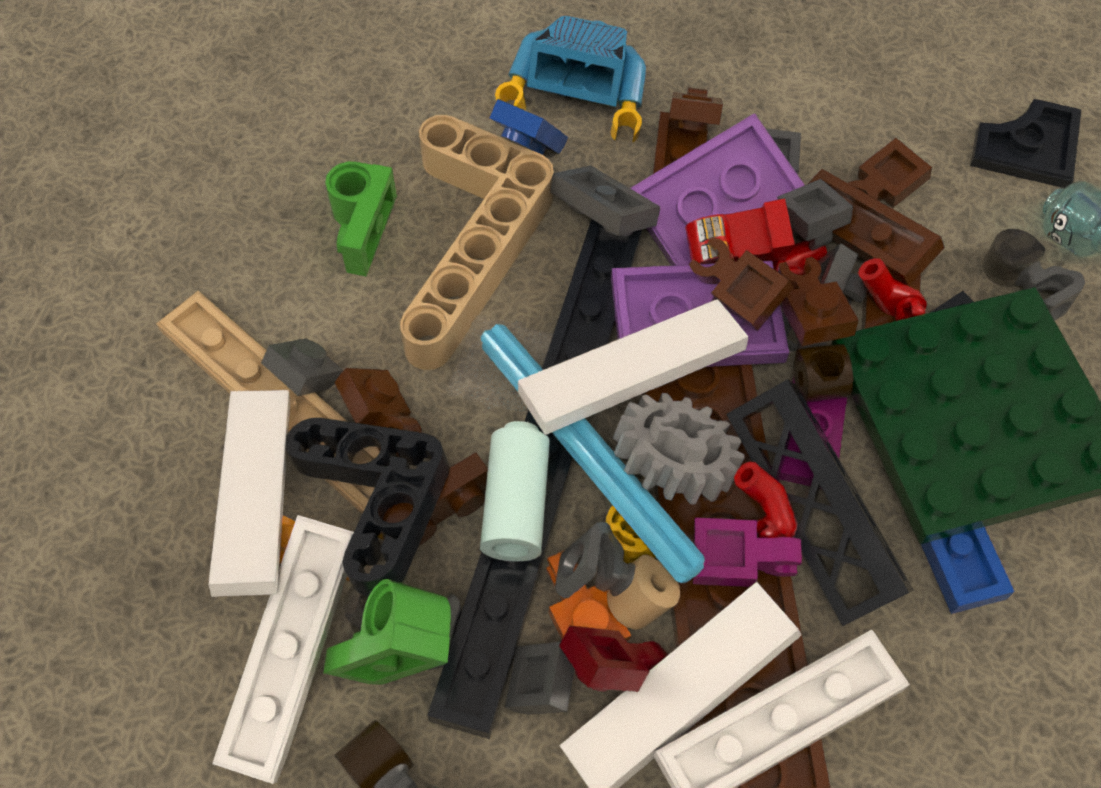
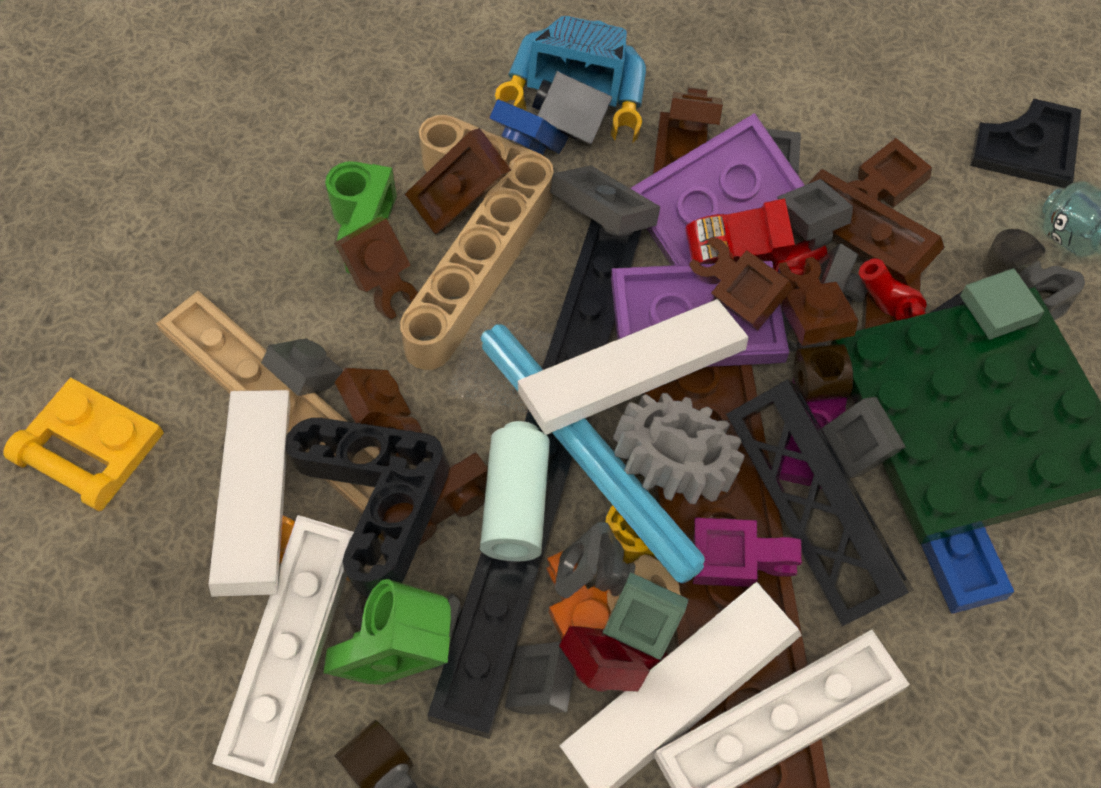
(92, 426): none -> yellow plate
(374, 261): none -> reddish brown plate
(457, 181): none -> reddish brown plate
(572, 107): none -> brick
(645, 616): none -> sand green tile
(772, 498): red arm -> none
(863, 437): none -> dark grey plate
(1001, 303): none -> sand green tile

